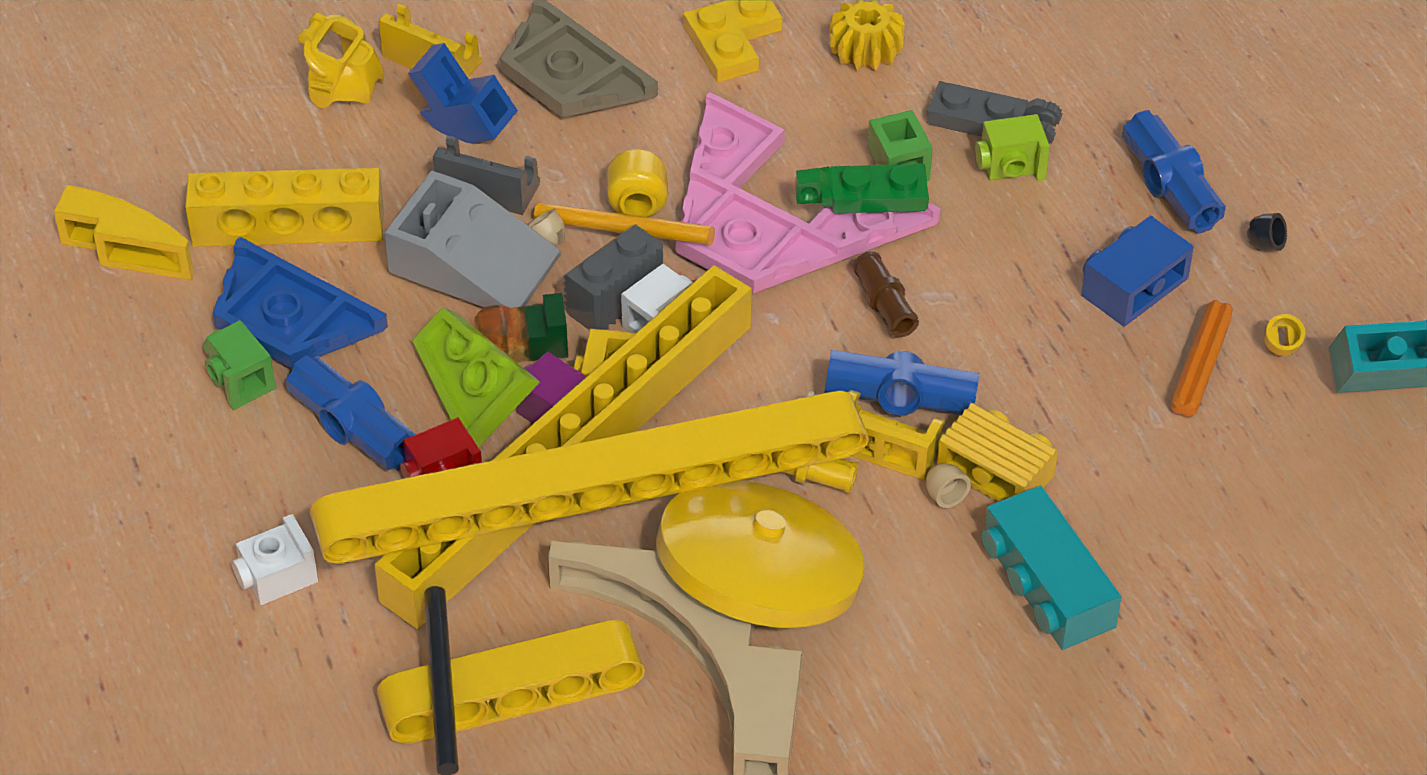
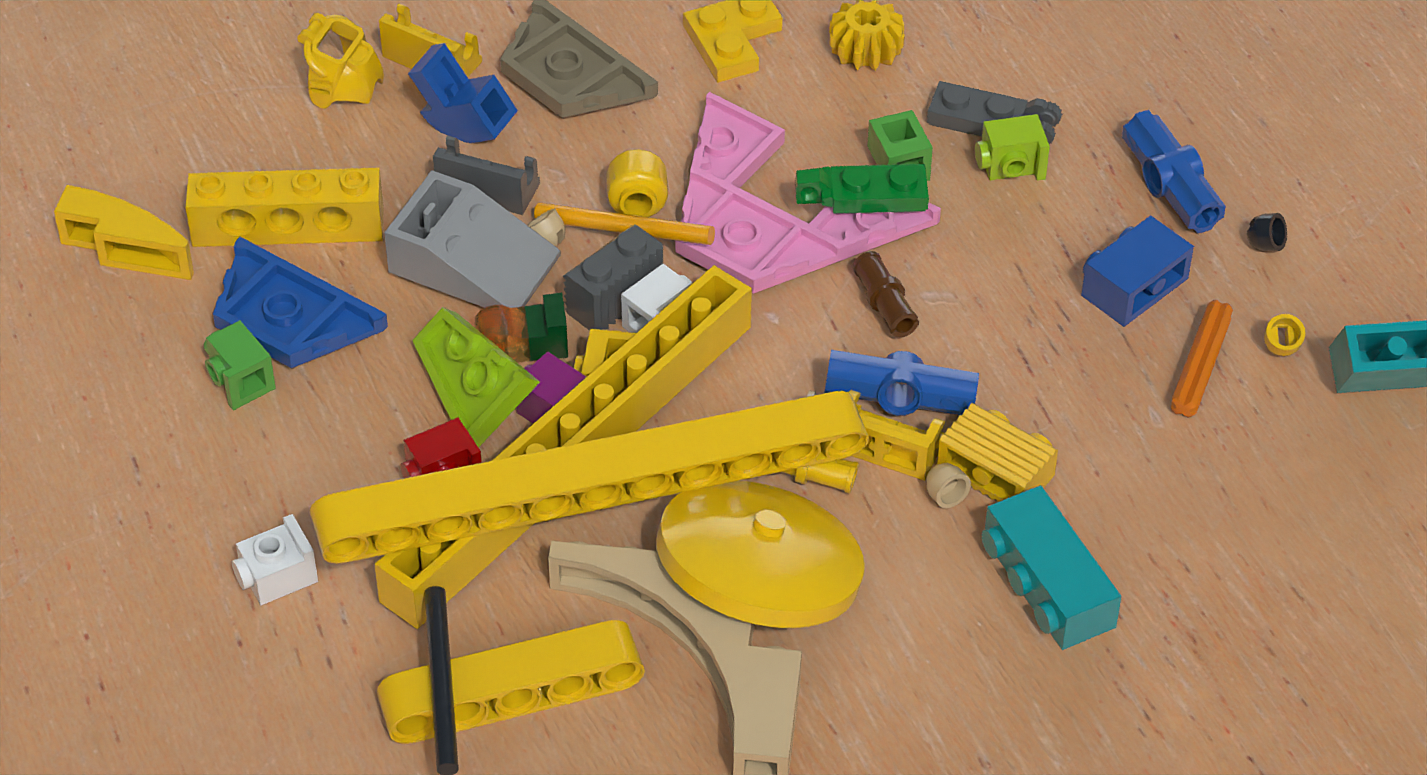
(349, 411): blue piece -> none

